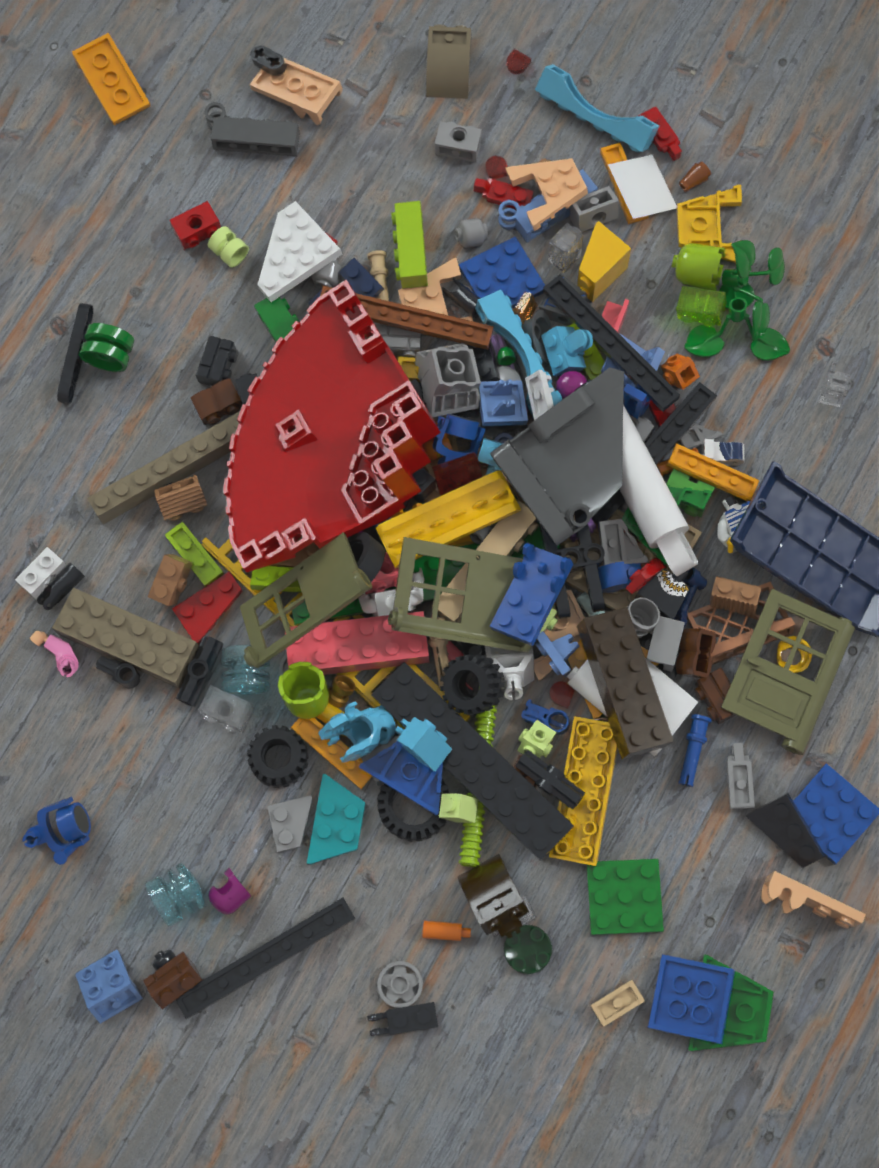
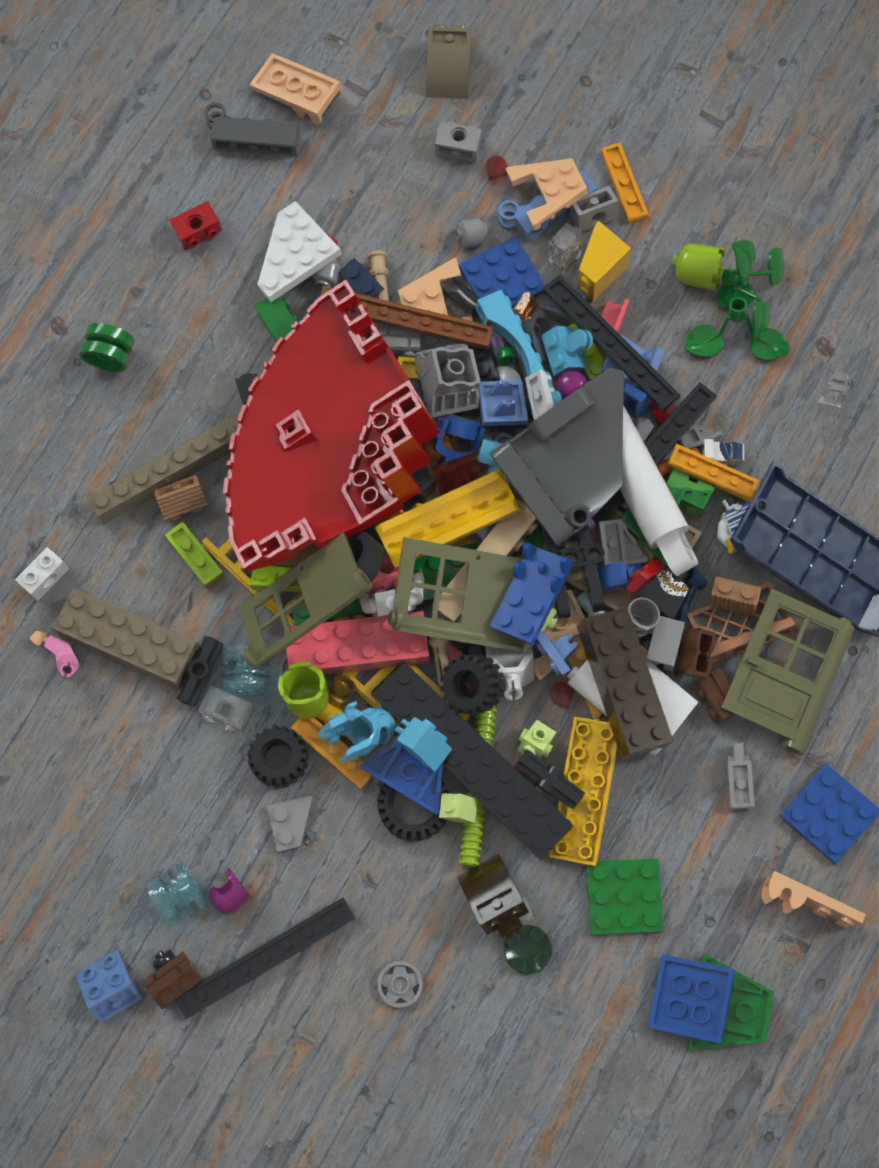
(60, 586): black piece -> none
(72, 824): blue piece -> none
(73, 361): black beam -> none
(110, 78): light orange hinge -> none
(118, 670): black axle -> none
(170, 579): medium nougat brick -> none
(206, 606): red wing -> none
(216, 361): black brick -> none
(217, 402): reddish brown brick -> none
(230, 248): yellowish green wheel -> none
(266, 63): black beam -> none
(336, 822): teal wing -> none
(406, 1019): black hinge -> none
(411, 245): lime brick -> none
(445, 931): orange cylinder -> none
(499, 191): red hinge -> none
(518, 62): clear red tile -> none
(535, 712): blue piece -> none
(559, 86): medium azure arch -> none
(617, 1003): tan plate -> none
(642, 186): white sticker -> none
(665, 138): red hinge -> none
(679, 371): orange brick -> none
(696, 175): dark orange cone -> none
(696, 739): blue pin -> none
(700, 220): yellow wing -> none
(701, 306): clear neon green brick -> none
(788, 829): black wing -> none
(805, 657): yellow piece -> none

